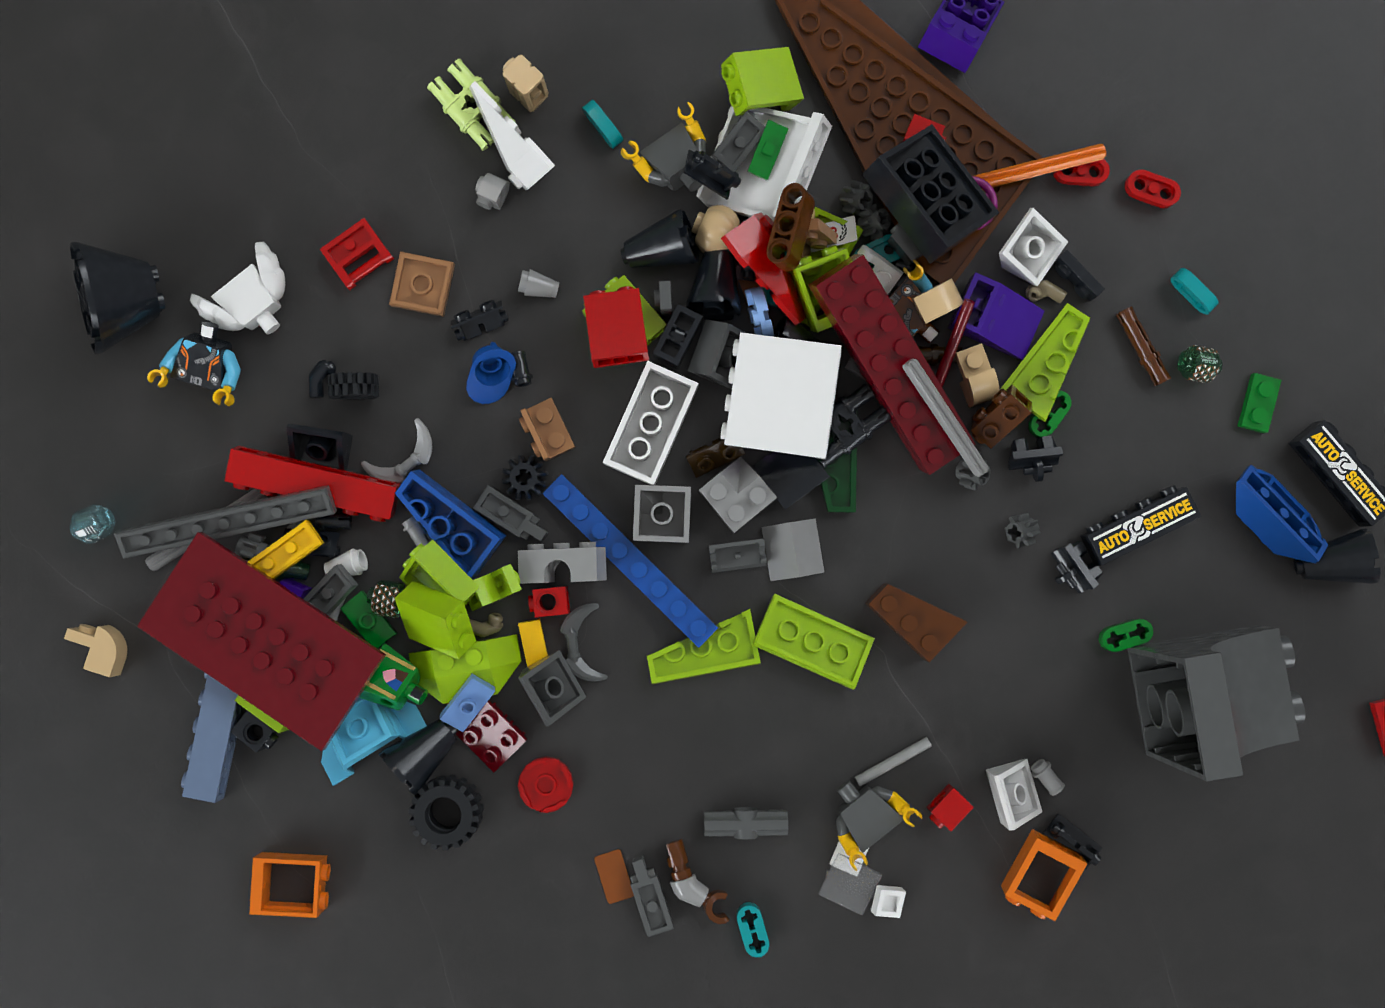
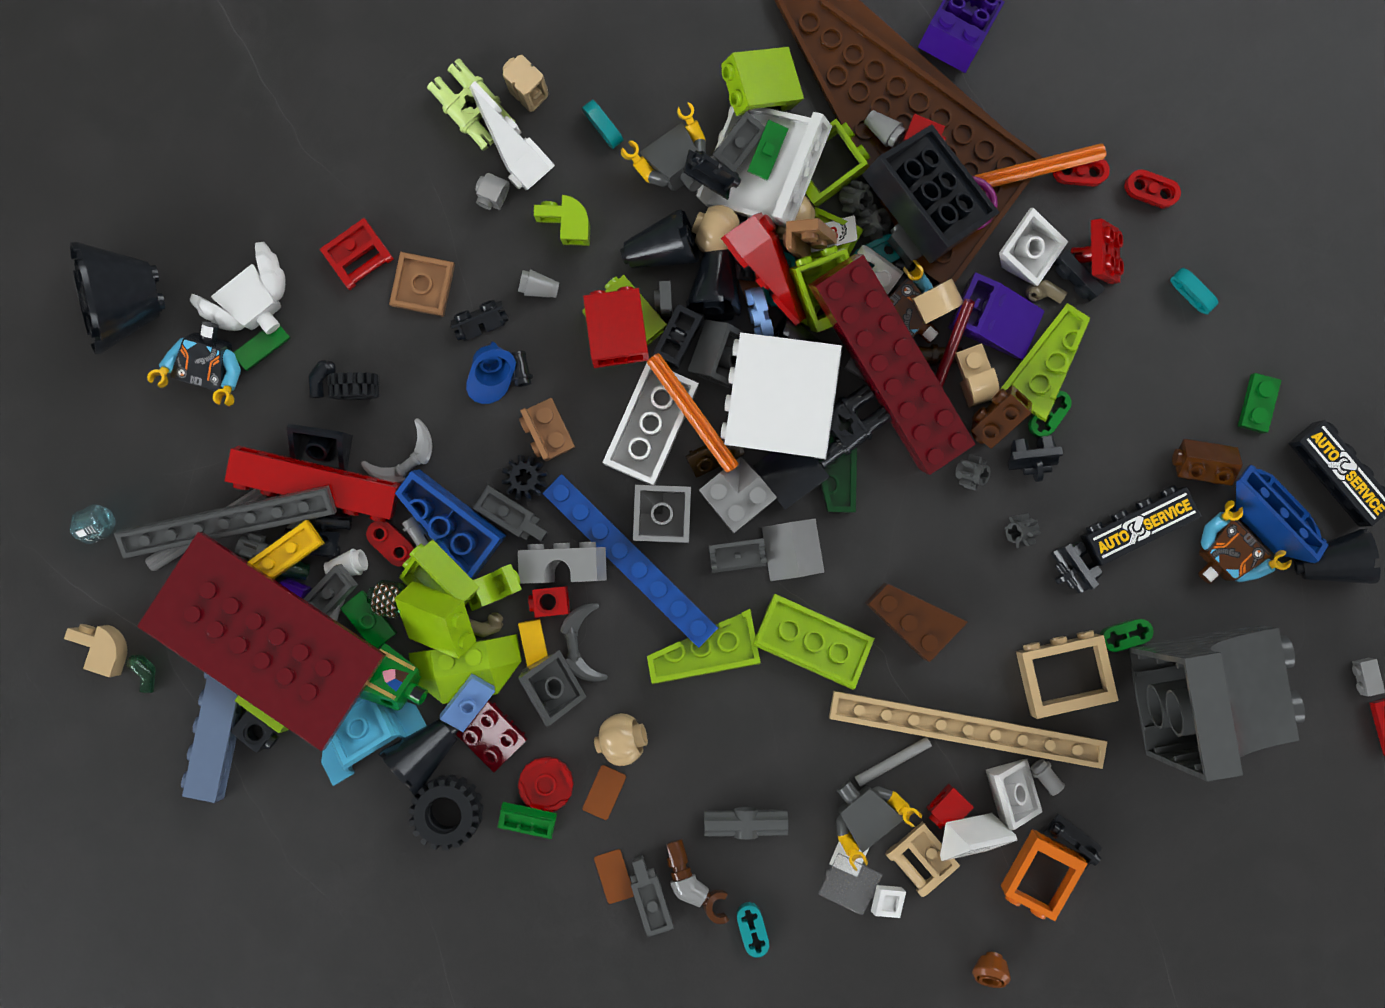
(145, 670): none -> clear green arm
(260, 347): none -> green piece
(262, 879): orange window -> none
(390, 542): none -> red plate
(527, 820): none -> green plate
(571, 215): none -> lime brick
(604, 792): none -> dark orange sticker
(621, 739): none -> tan plant
(692, 412): none -> orange axle
(787, 214): reddish brown beam -> none
(859, 153): none -> lime window
(885, 128): none -> light grey cone
(927, 850): none -> tan plate
(945, 417): light grey axle -> none
(968, 729): none -> tan plate
(974, 836): none -> white slope
(992, 970): none -> dark orange cone
(1074, 702): none -> tan window
(1103, 252): none -> red plate
(1143, 346): reddish brown pin -> none
(1199, 363): clear green head -> none
(1207, 462): none -> reddish brown brick
(1234, 551): none -> torso
(1368, 677): none -> light grey piece

